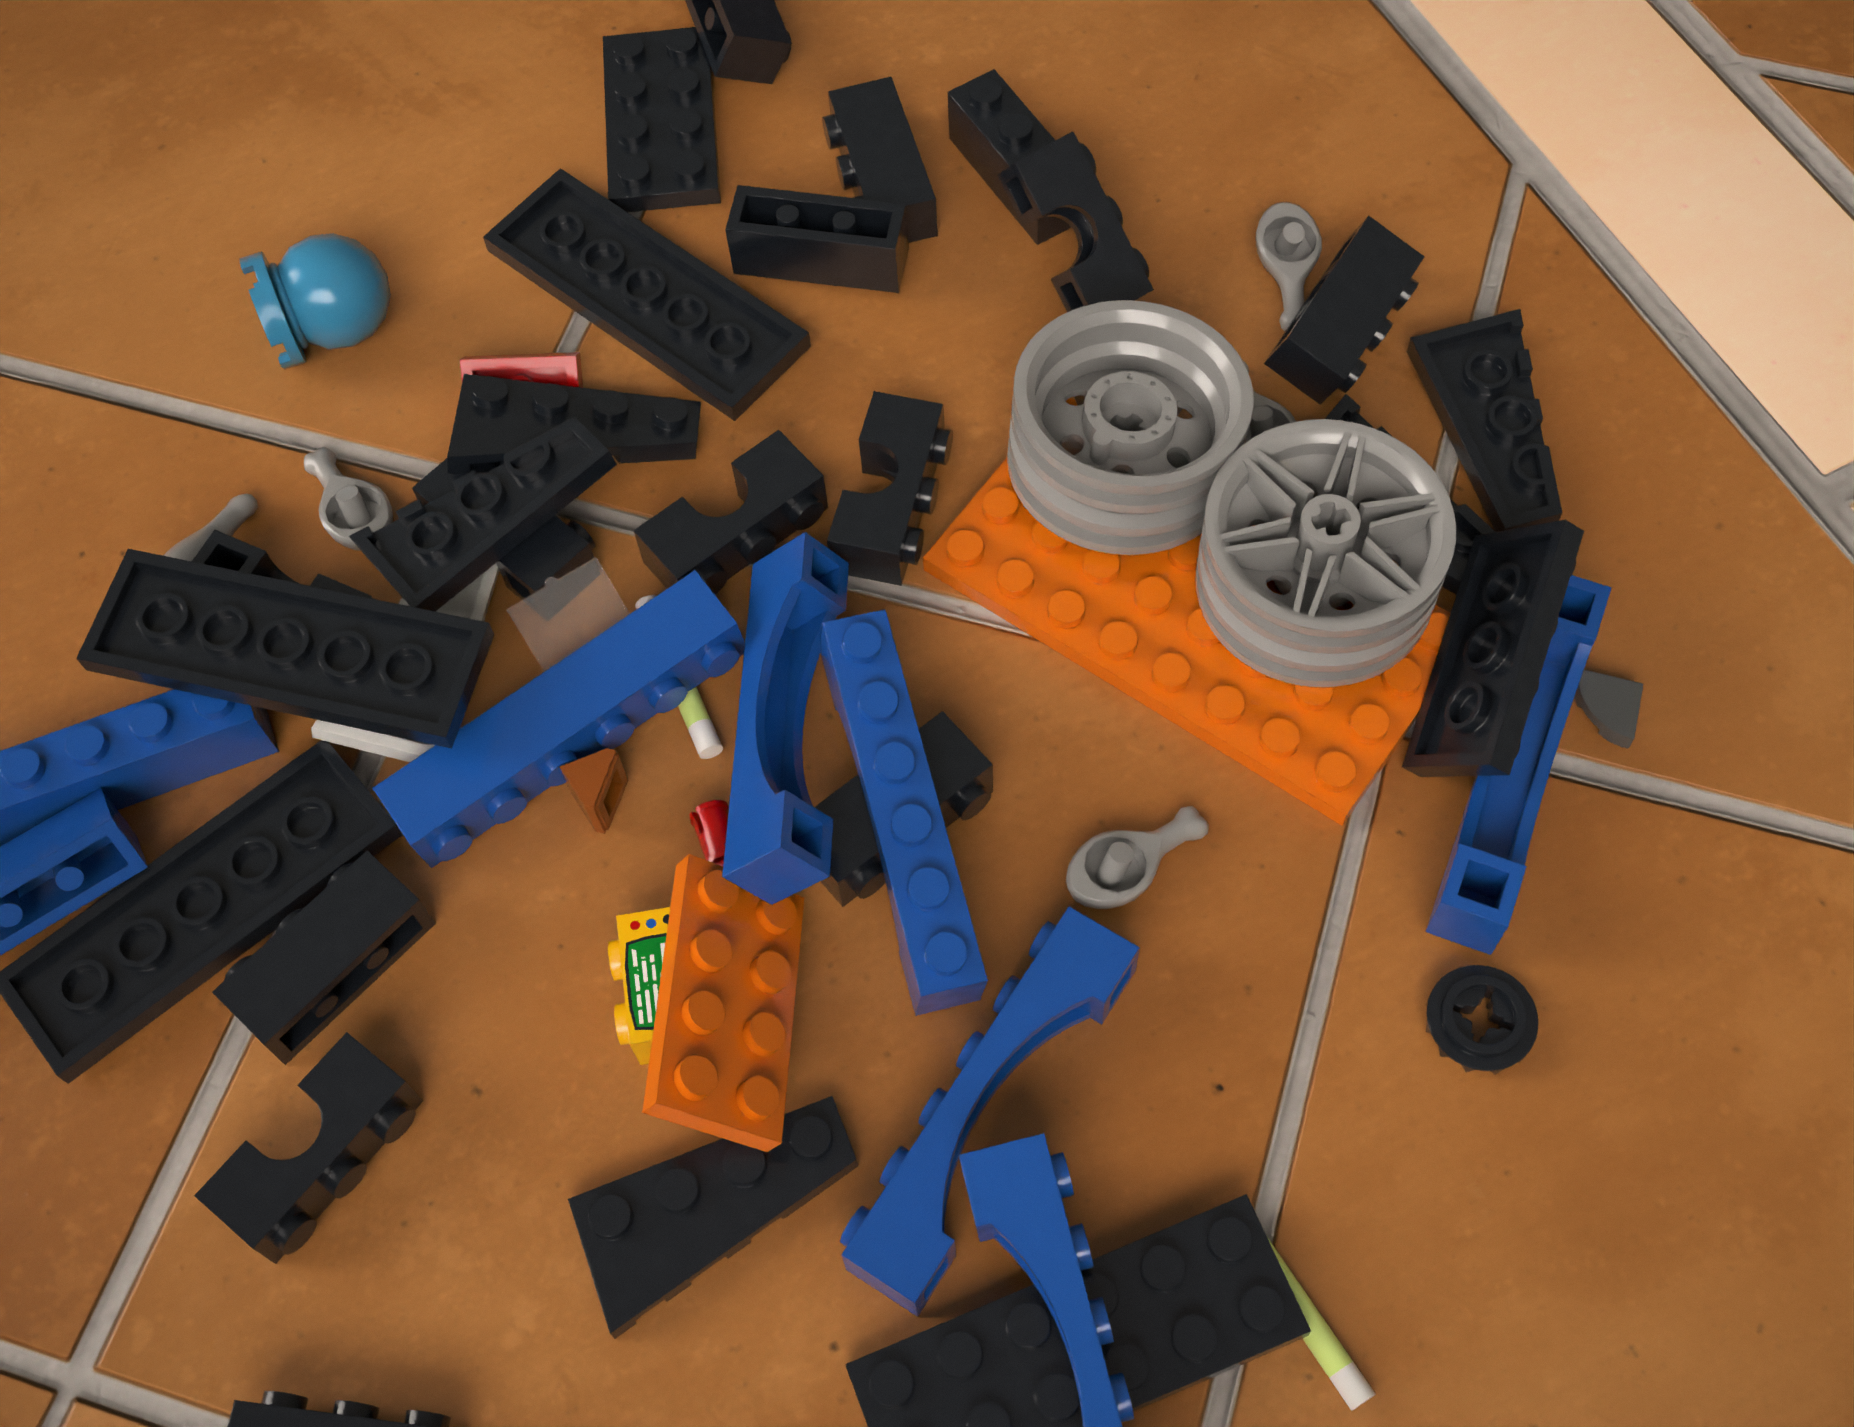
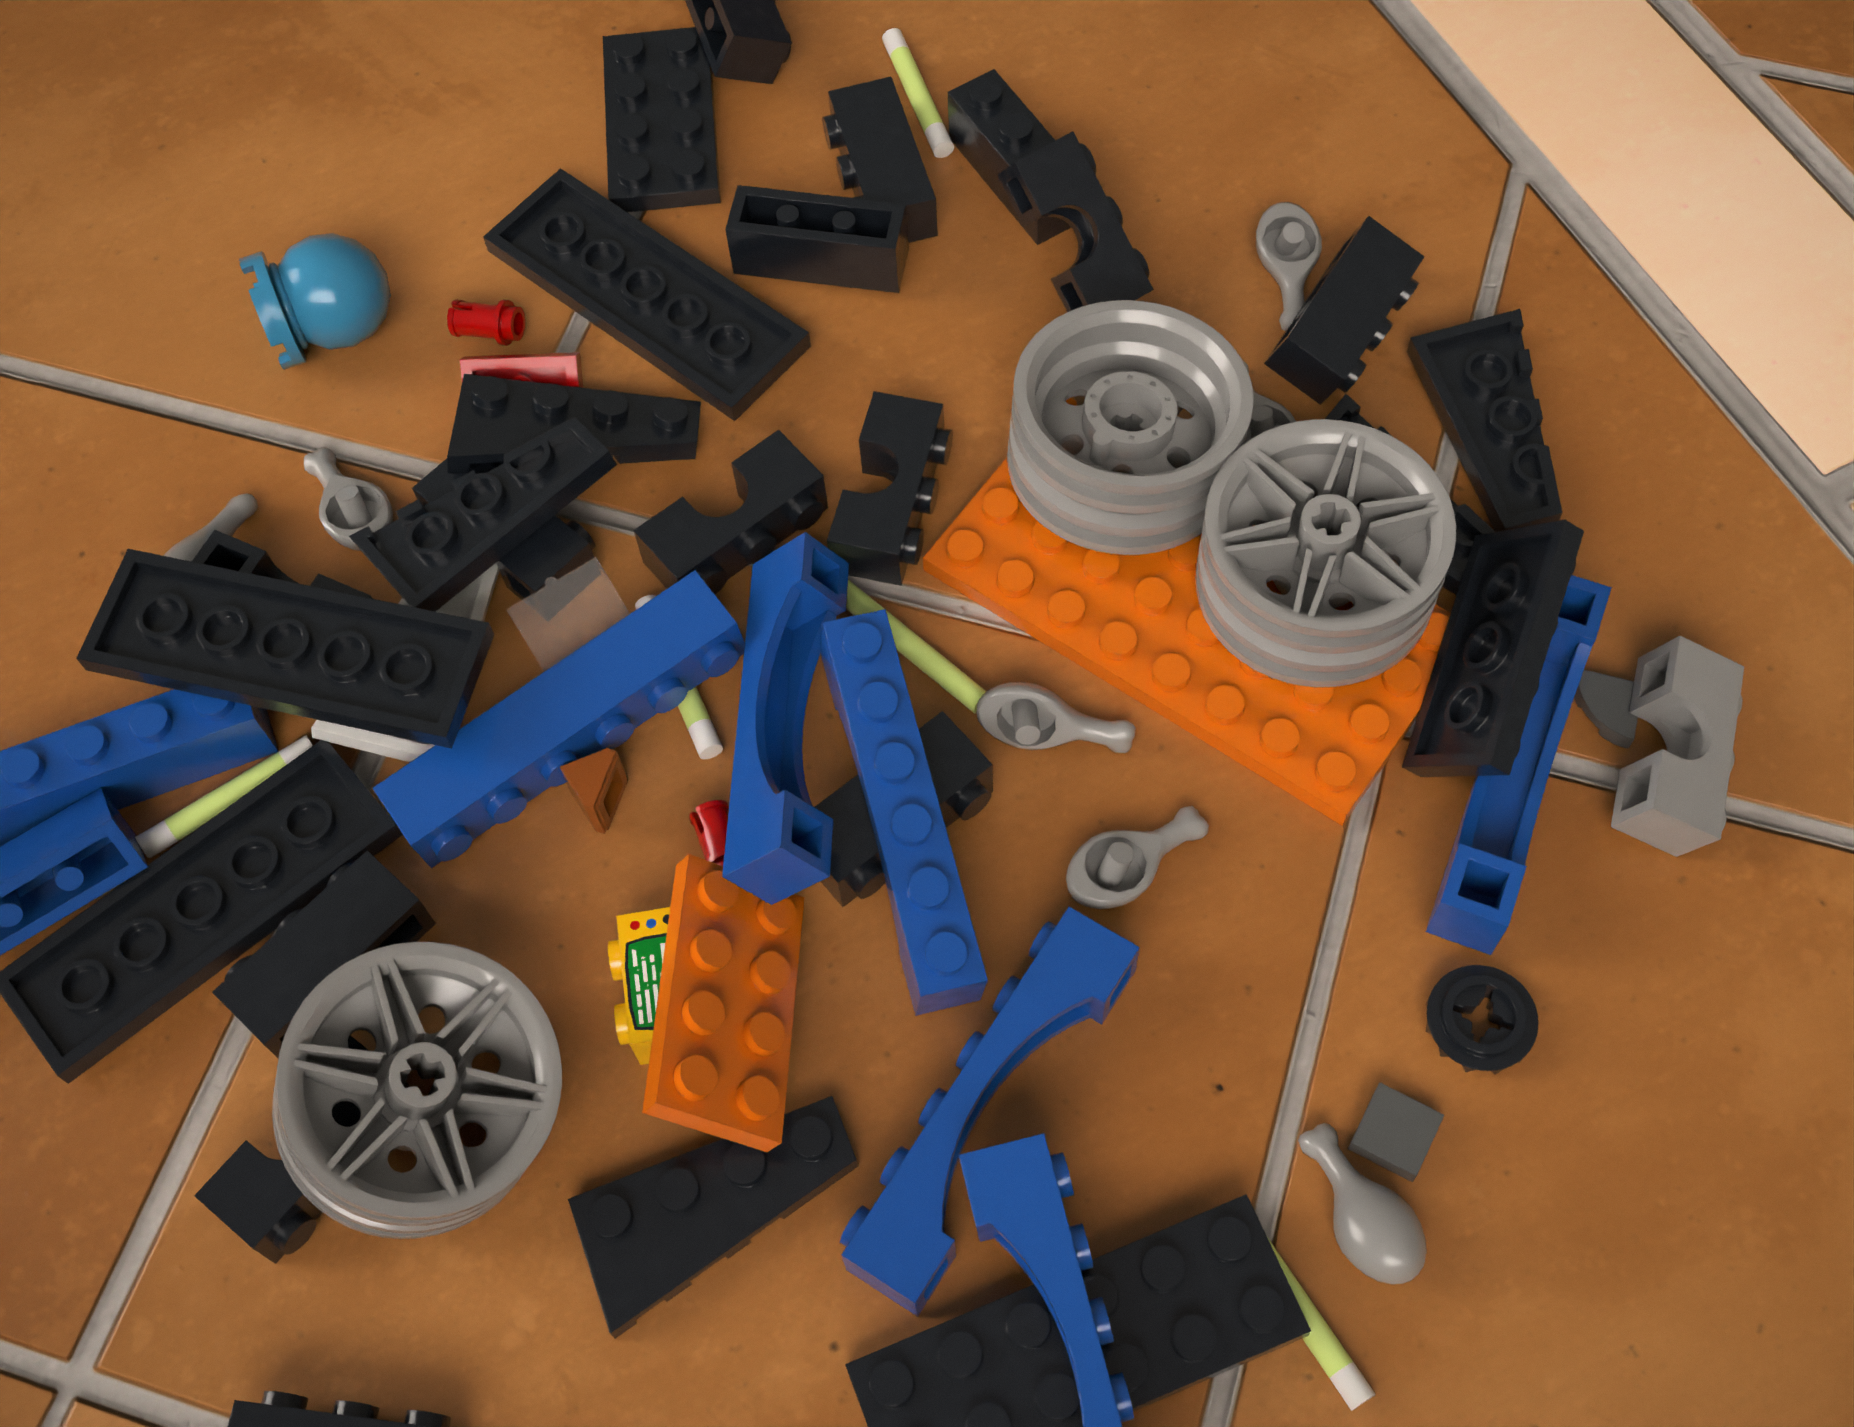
(207, 807): none -> yellowish green bar
(383, 993): none -> light grey wheel
(482, 320): none -> red pin
(917, 93): none -> yellowish green bar
(920, 652): none -> yellowish green bar
(1040, 719): none -> light grey piece
(1369, 1220): none -> light grey piece
(1396, 1132): none -> dark grey tile
(1681, 793): none -> light grey arch

